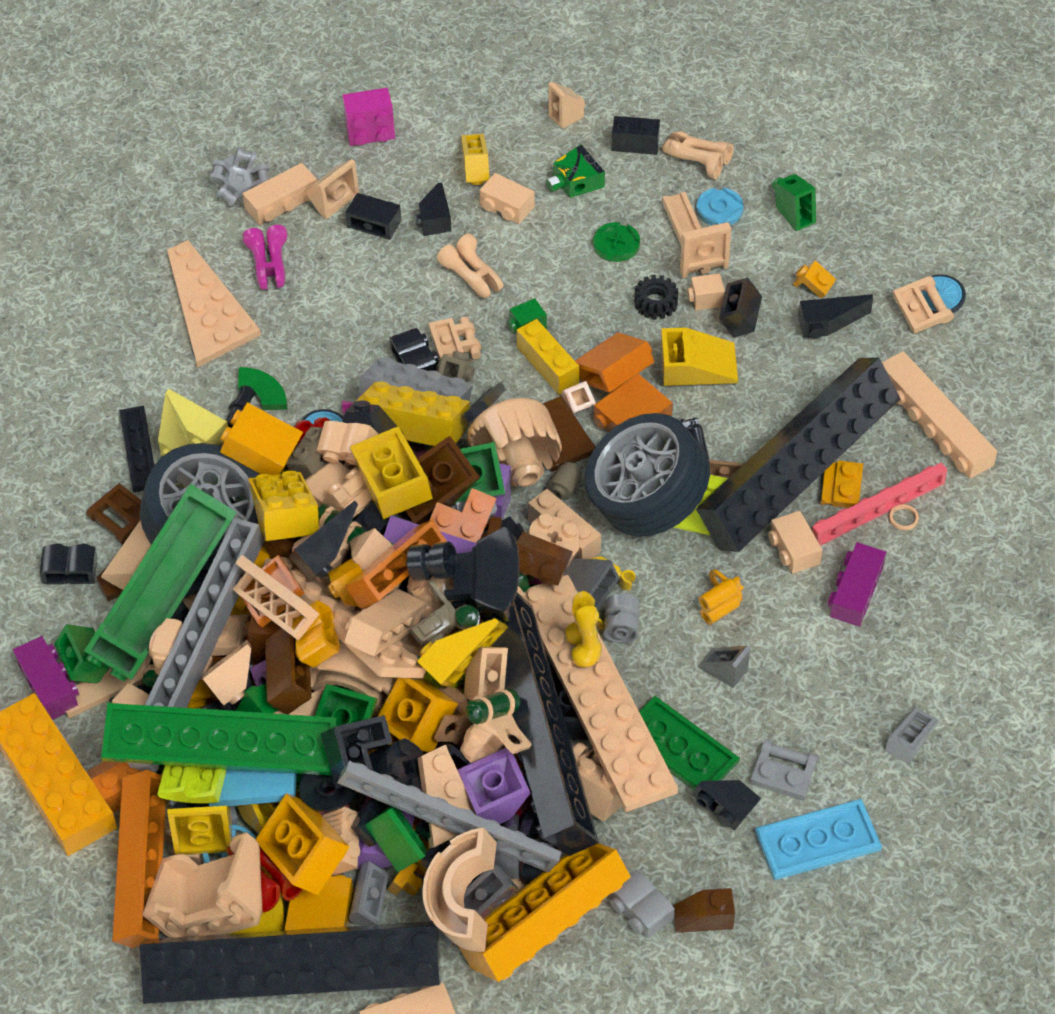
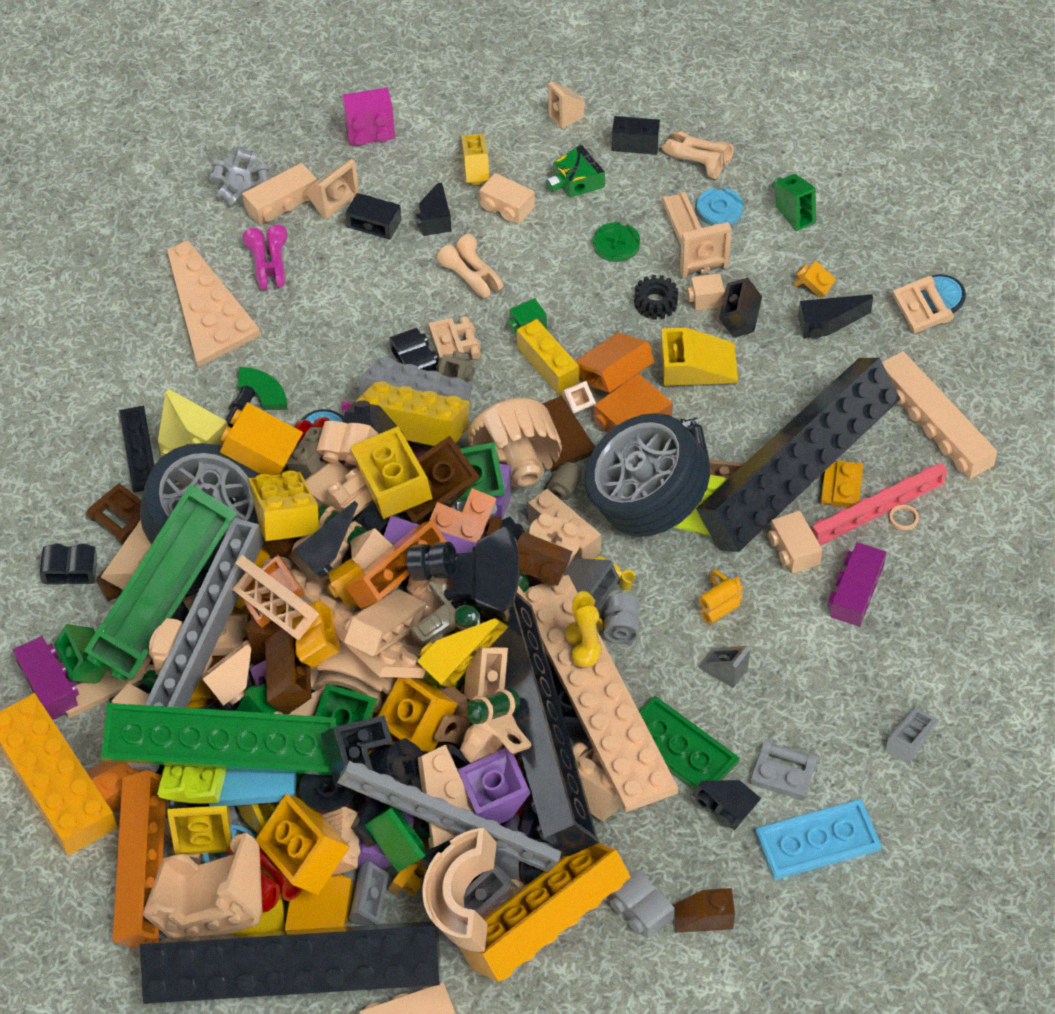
(484, 401): black tile -> none

